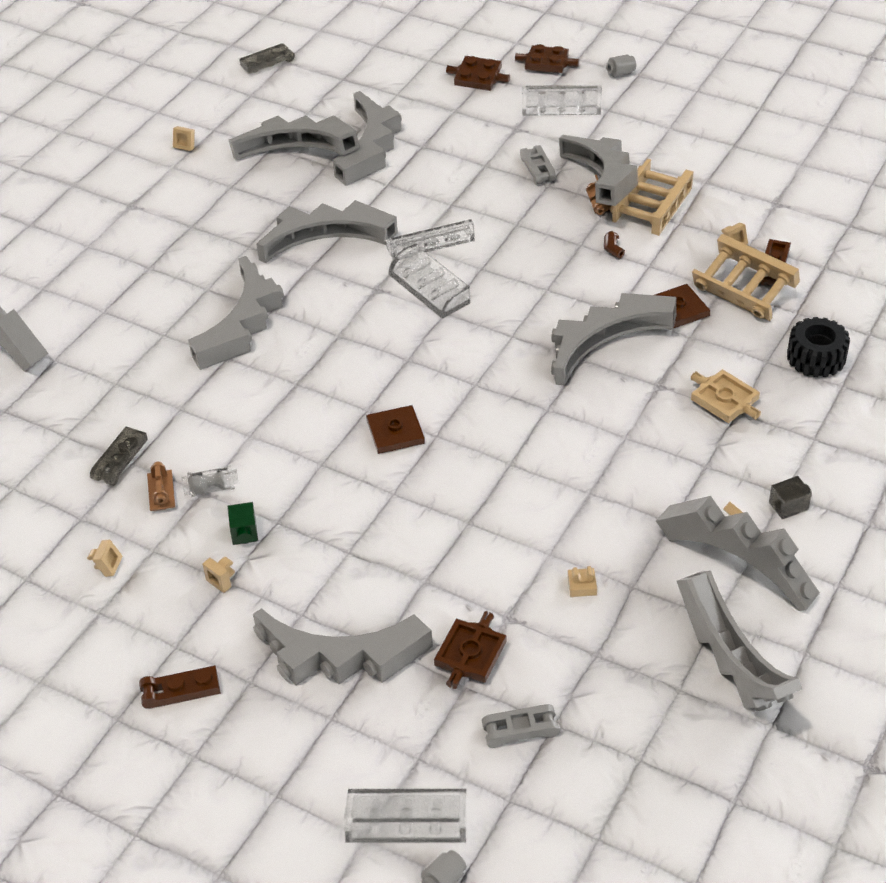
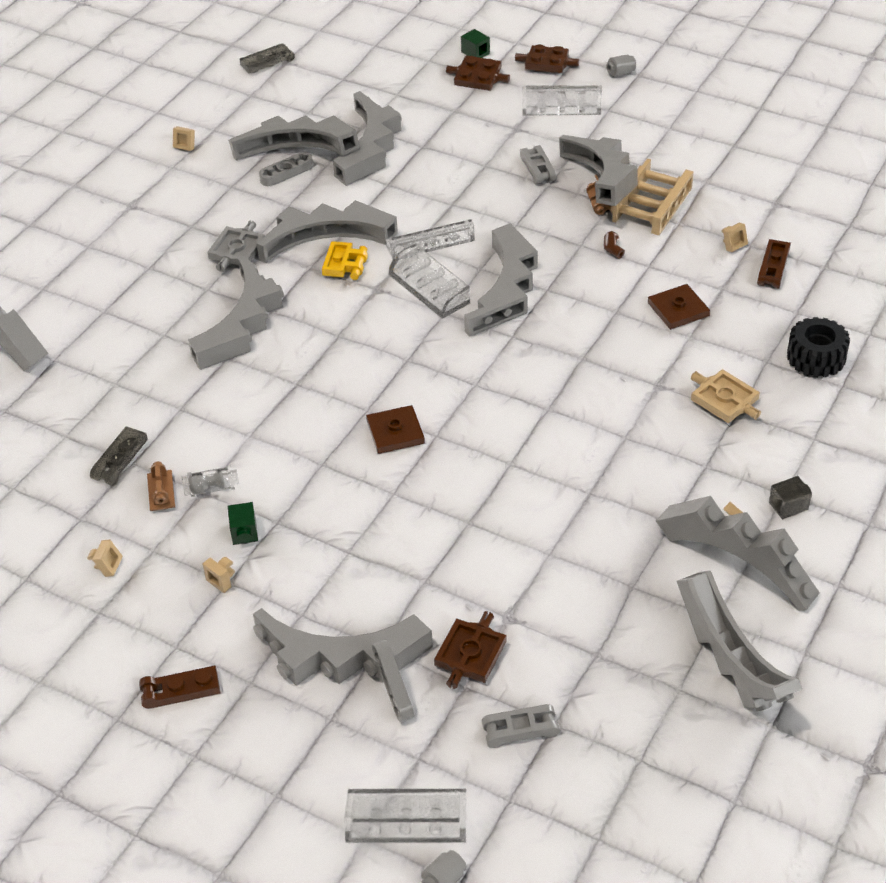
(234, 244): none -> light grey plate
(274, 174): none -> light grey beam
(338, 259): none -> yellow plate
(392, 680): none -> light grey beam
(475, 44): none -> dark green brick
(507, 296): none -> light grey arch
(582, 582): tan tile -> none
(602, 324): light grey arch -> none
(746, 257): tan fence -> none

